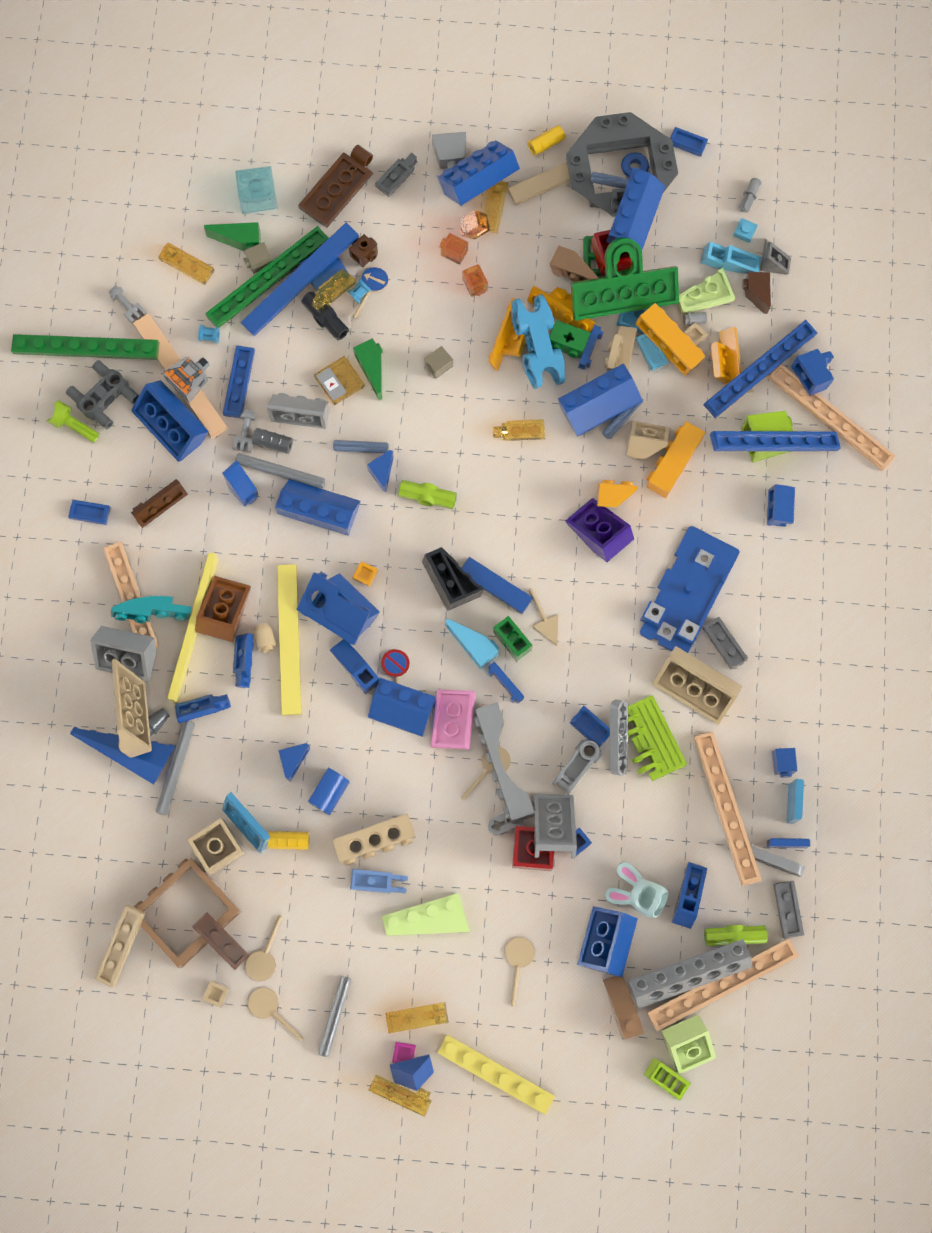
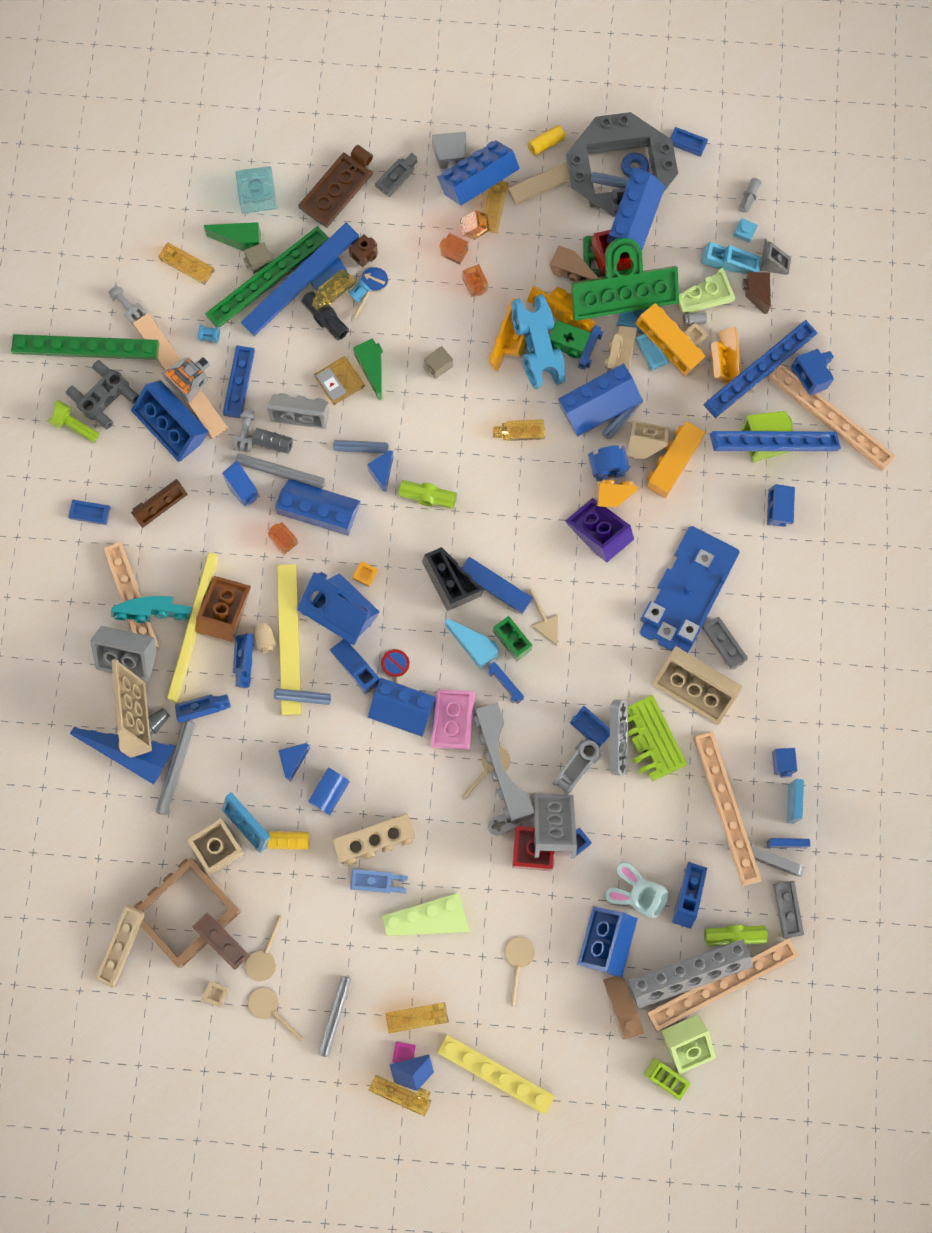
(282, 537): none -> clear orange brick
(302, 696): none -> sand blue axle
(609, 462): none -> blue brick

